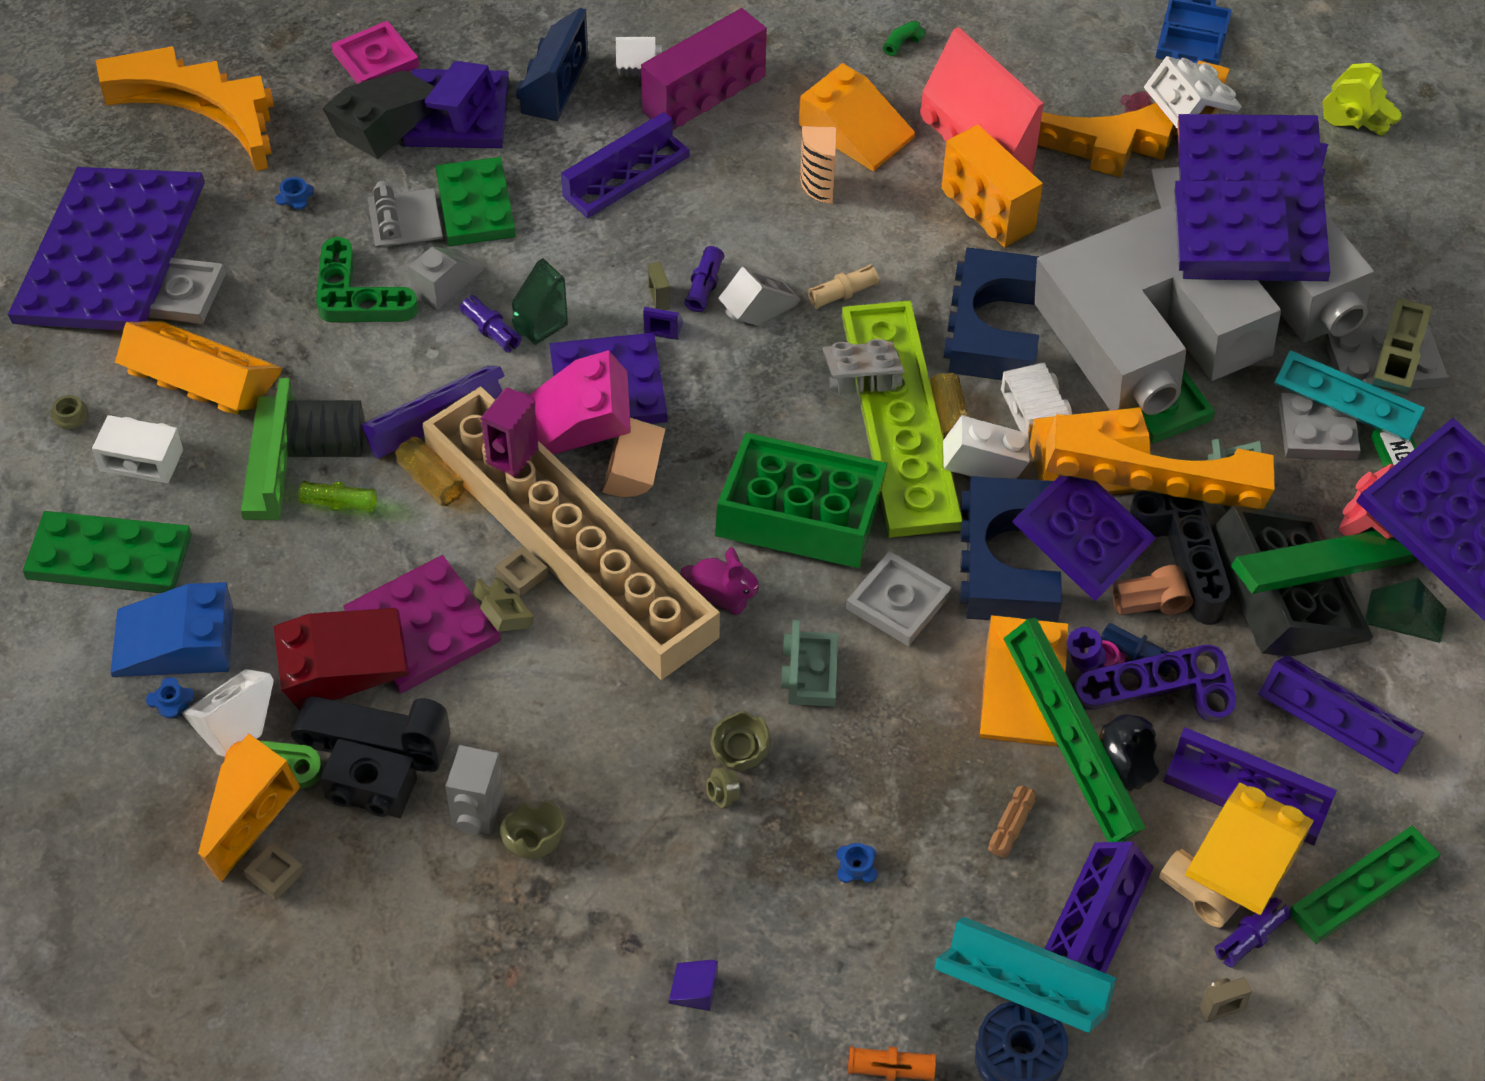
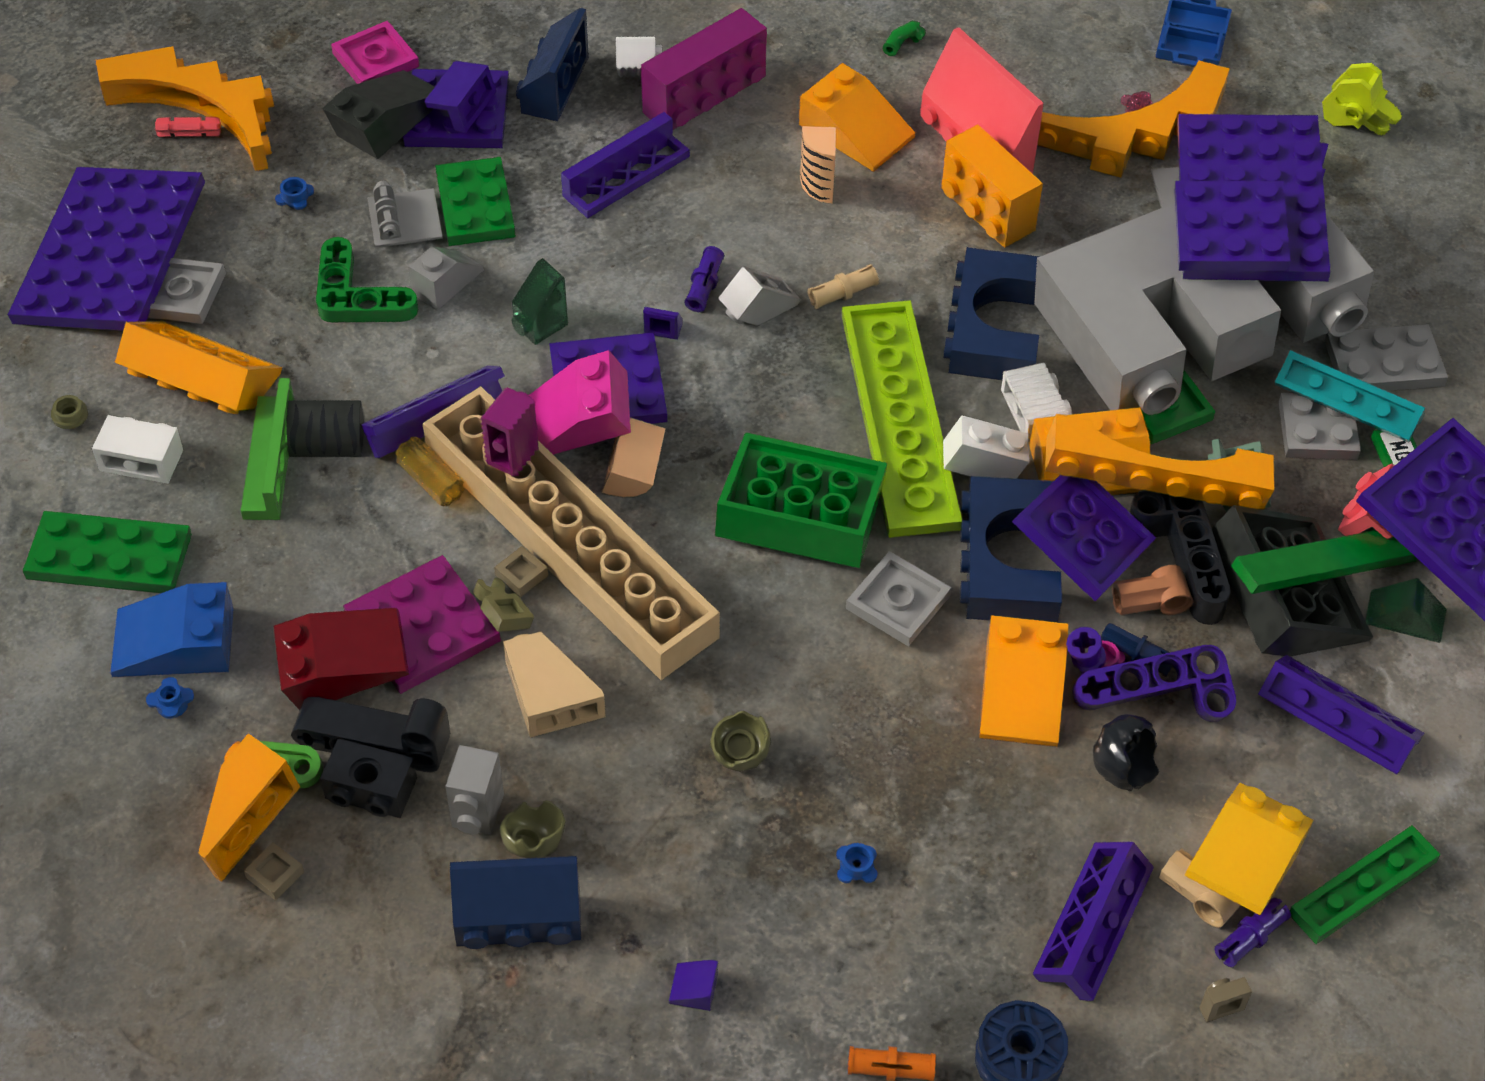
(188, 127): none -> coral axle
(232, 710): white slope -> none
(337, 496): clear neon green pin -> none
(490, 323): dark purple pin -> none
(516, 901): none -> dark blue slope
(550, 686): none -> tan slope
(658, 286): olive tile -> none
(723, 583): magenta animal -> none
(723, 787): olive plate -> none
(812, 667): sand green bracket -> none
(861, 360): light grey hinge -> none
(948, 400): clear yellow axle -> none
(1012, 821): medium nougat axle -> none
(1028, 975): teal fence -> none
(1074, 732): green tile -> none
(1188, 87): white bracket -> none
(1214, 779): dark purple fence -> none
(1401, 346): olive arch -> none

